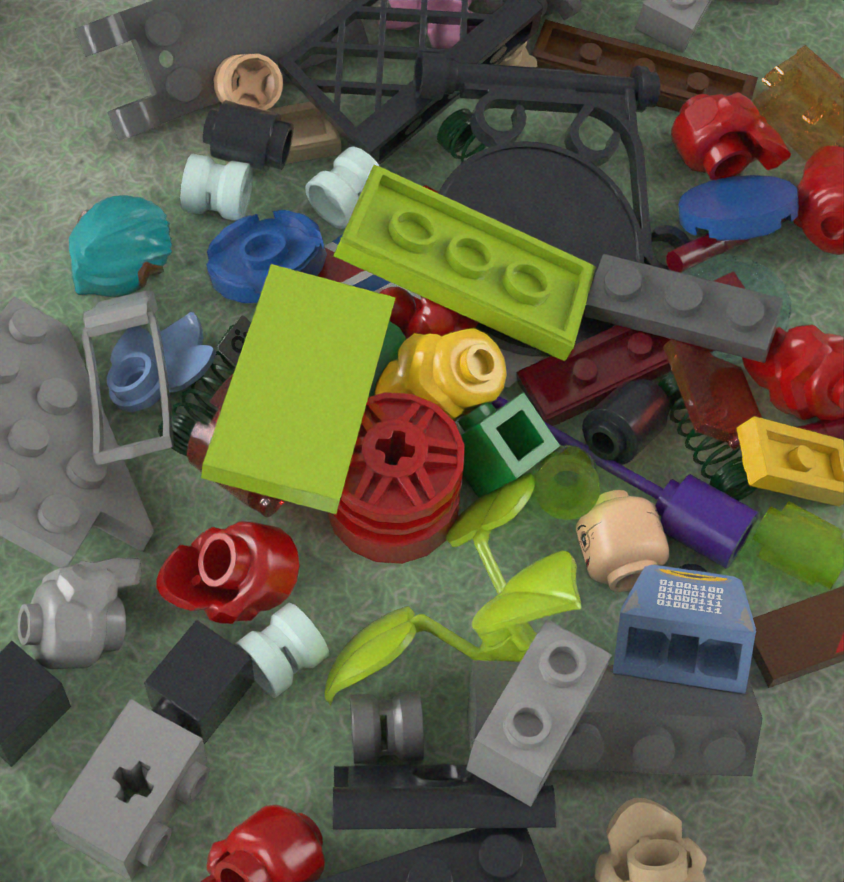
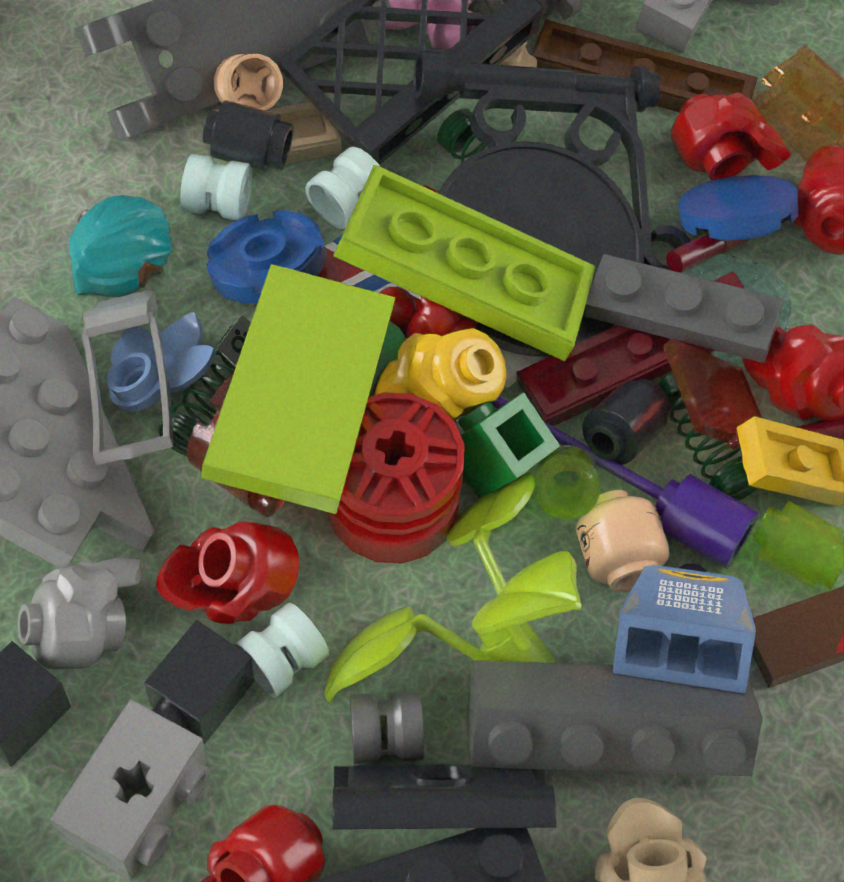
(537, 712): light grey brick -> none

